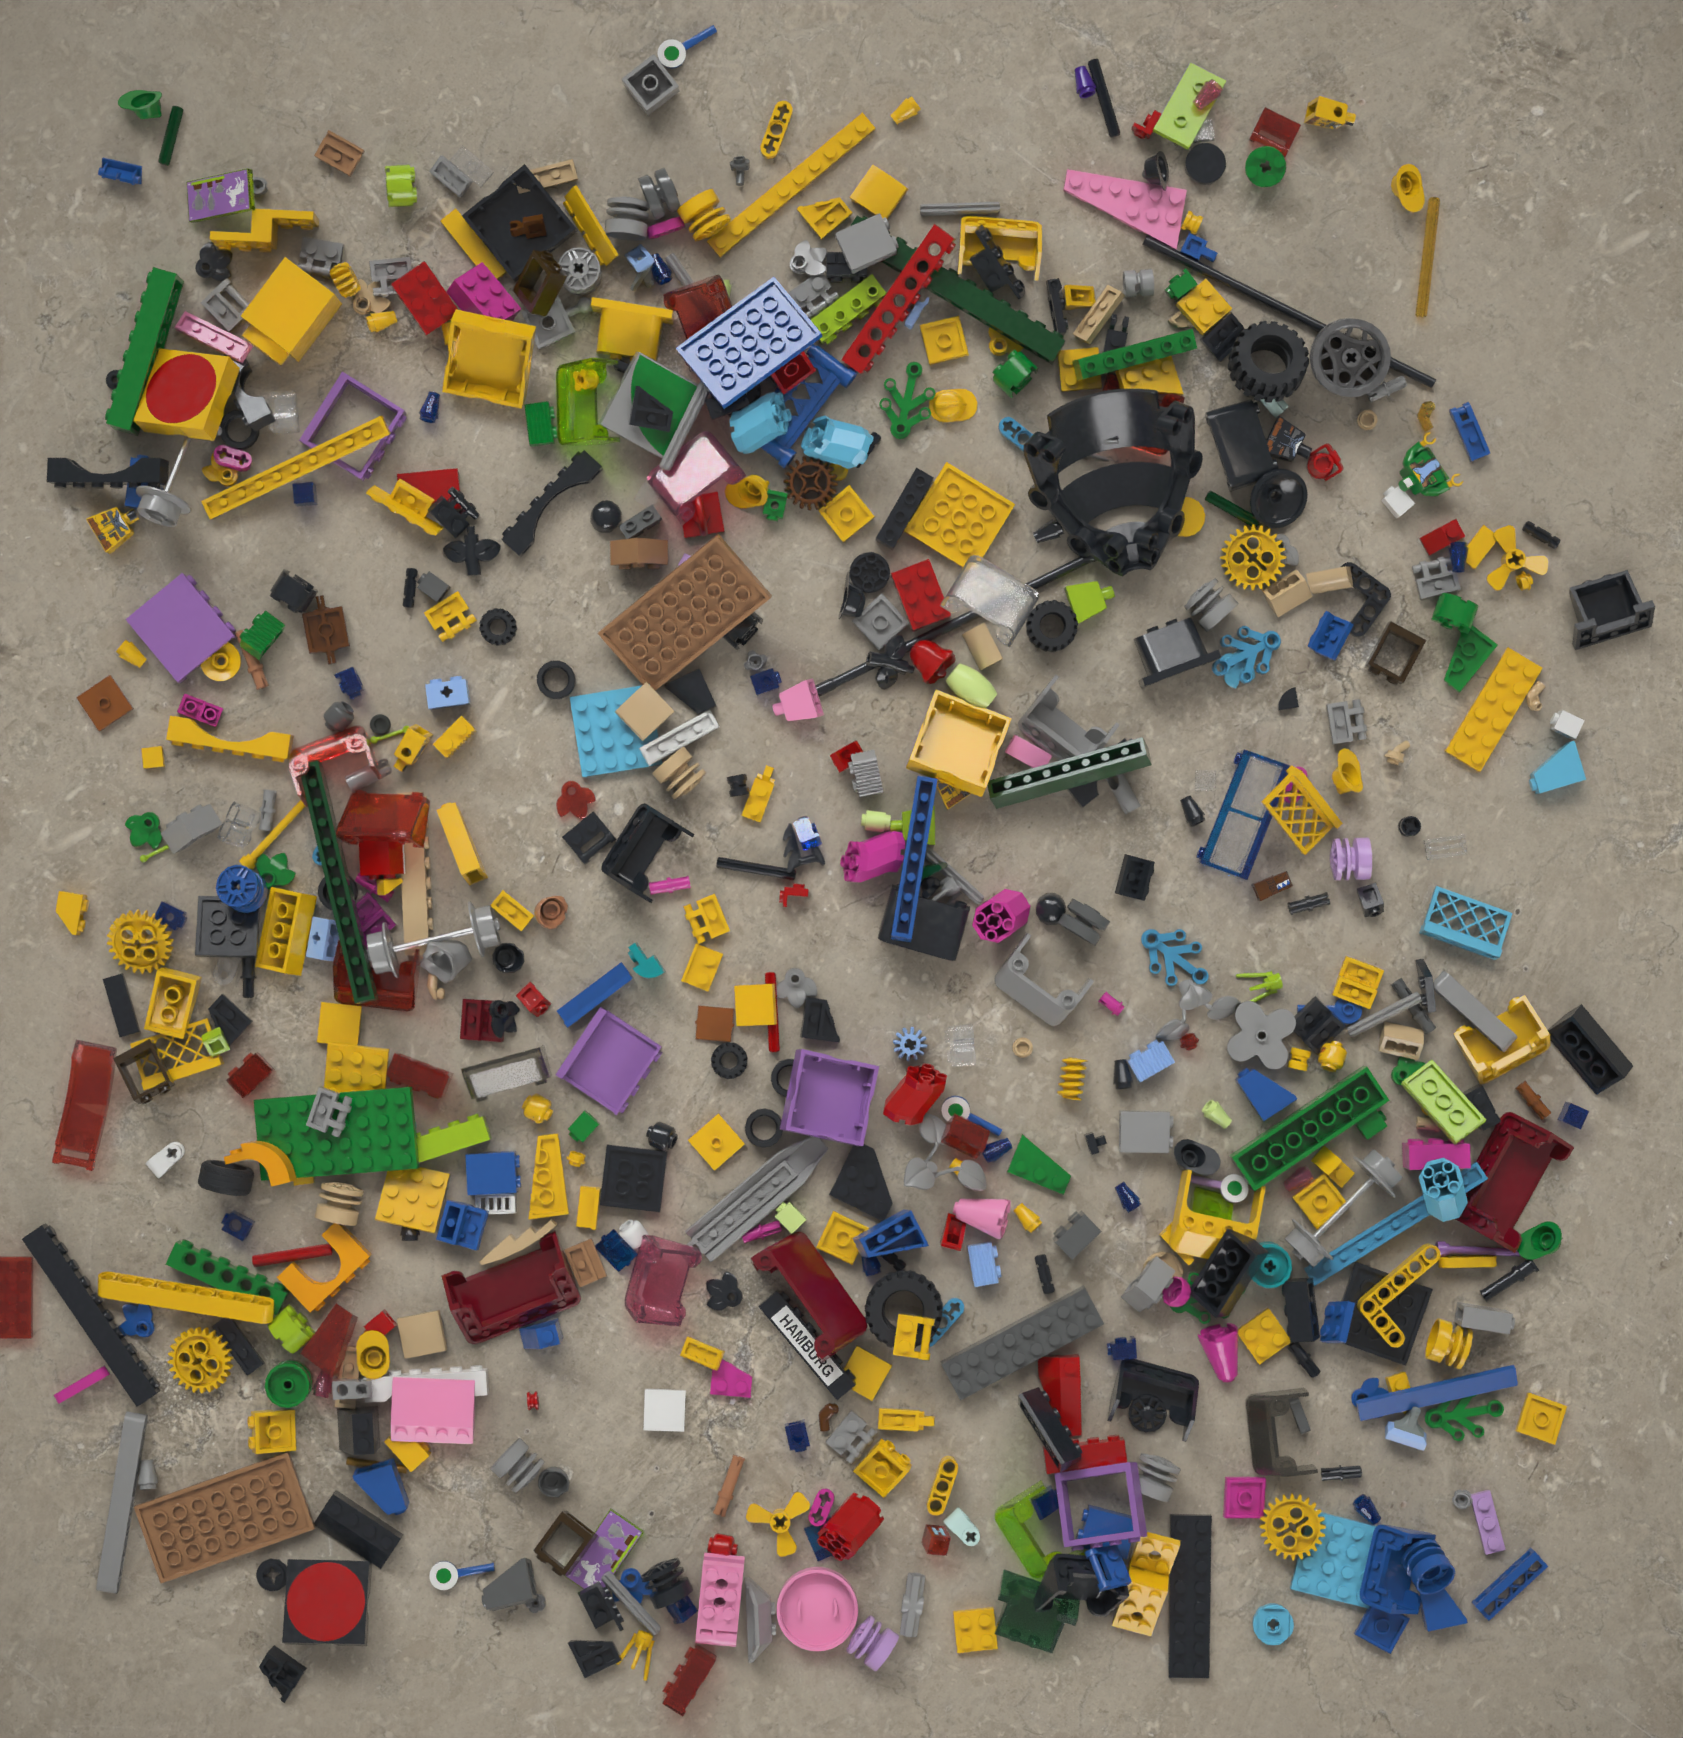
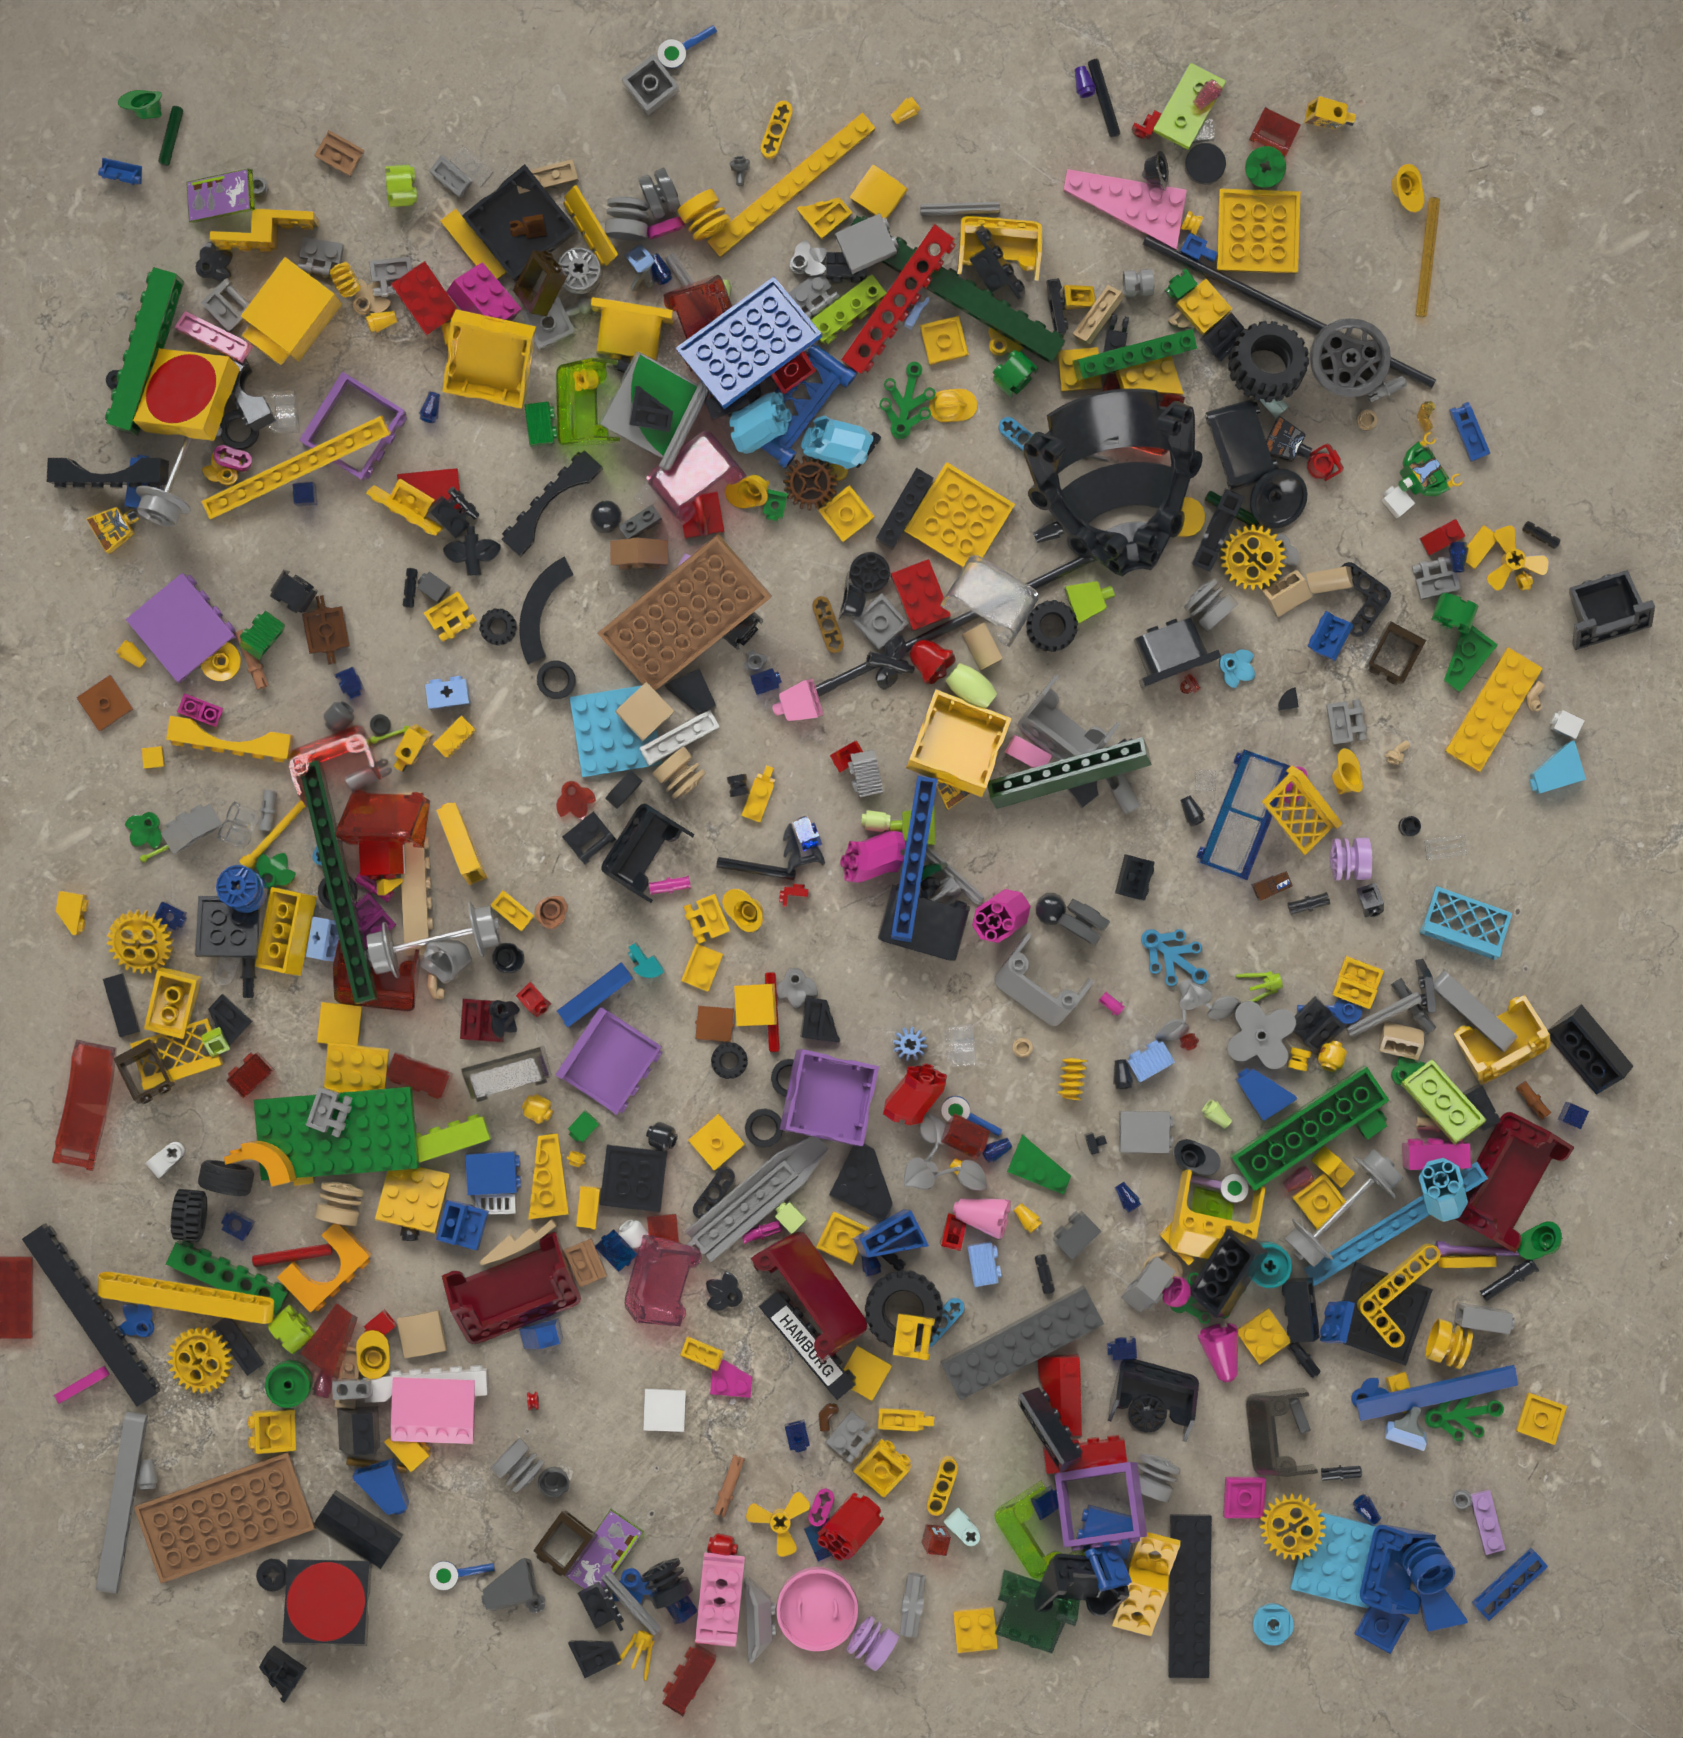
(189, 1215): none -> black tyre
(533, 608): none -> black tile
(623, 789): none -> black tyre
(663, 1226): none -> clear red plate
(718, 1177): none -> black beam
(743, 909): none -> yellow piece
(828, 608): none -> pearl gold beam
(1192, 682): none -> clear red tile
(1217, 530): none -> black arch
(1248, 651): dark azure plant -> none
(1258, 231): none -> yellow plate

